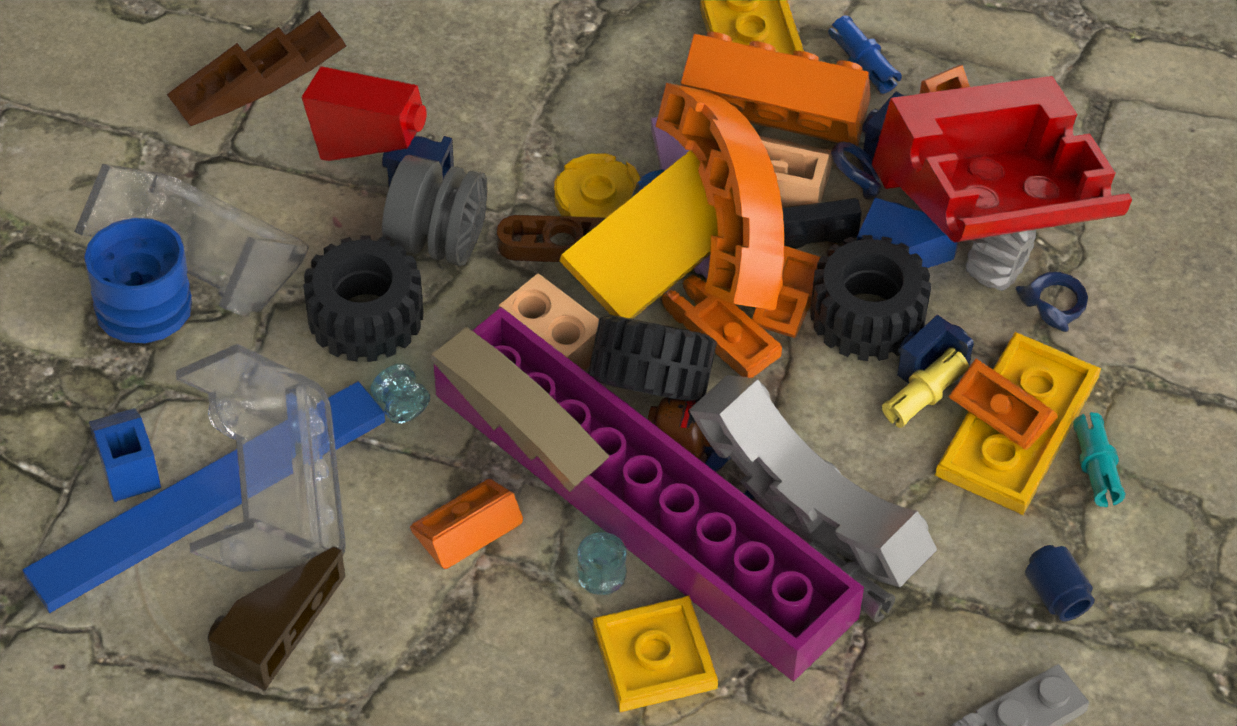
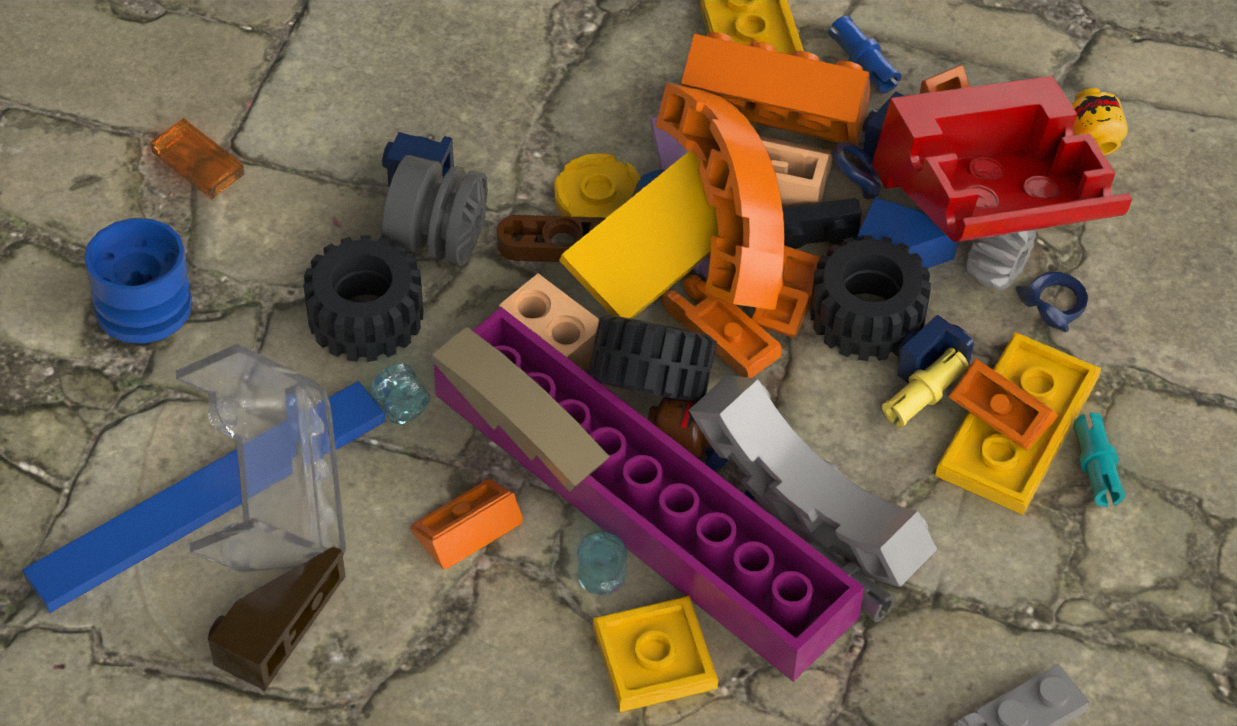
(125, 454): blue slope -> none
(197, 158): none -> clear orange tile
(220, 242): clear windscreen -> none
(248, 75): reddish brown slope -> none
(361, 113): red slope -> none
(1060, 582): dark blue brick -> none
(1101, 117): none -> yellow head

